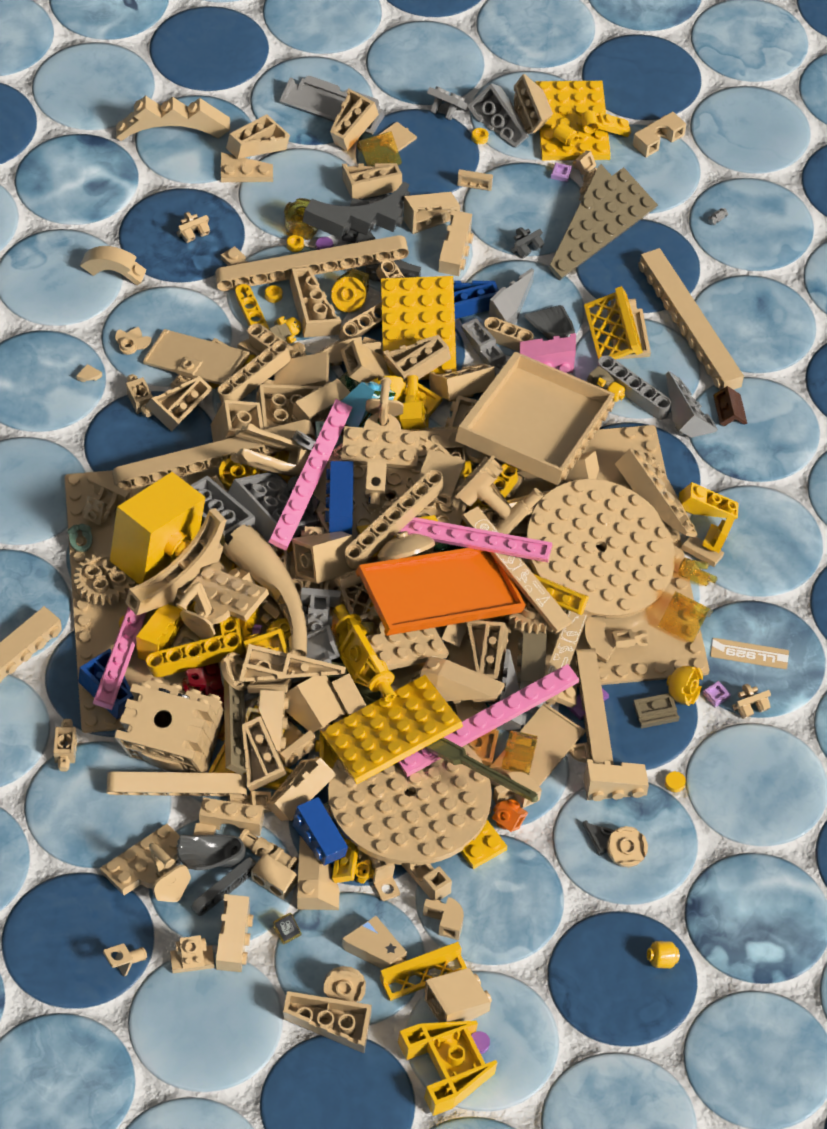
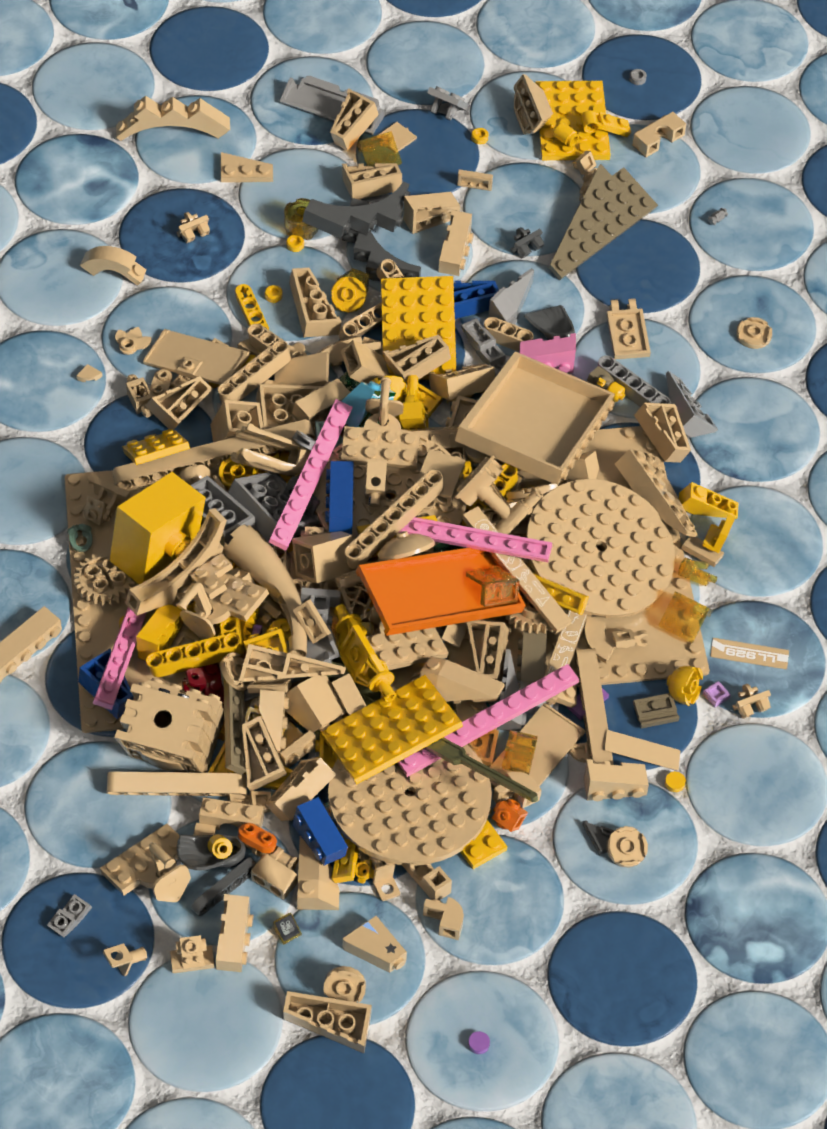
(68, 755): tan piece -> none
(71, 915): none -> light grey slope
(155, 446): none -> yellow plate
(161, 382): none -> tan plate
(194, 474): none -> tan helmet
(209, 575): none -> tan plate
(214, 846): none -> yellow brick
(233, 257): tan plate -> none
(256, 838): none -> orange plate
(257, 138): tan wedge -> none
(286, 328): piece -> none
(311, 621): none -> tan plate
(318, 261): tan beam -> none
(324, 242): medium lavender tile -> none
(416, 966): yellow fence -> none
(454, 1058): yellow wedge -> none
(457, 996): tan slope -> none
(497, 112): light grey wedge -> none
(497, 585): none -> clear yellow bracket
(524, 492): none -> tan tile
(561, 172): lavender tile -> none
(626, 318): yellow fence -> none
(638, 76): none -> light grey tile
(642, 750): none -> tan sticker
(663, 954): yellow head -> none
(664, 430): none -> tan wedge
(690, 320): tan brick -> none
(729, 406): reddish brown panel -> none
(754, 333): none -> tan tile

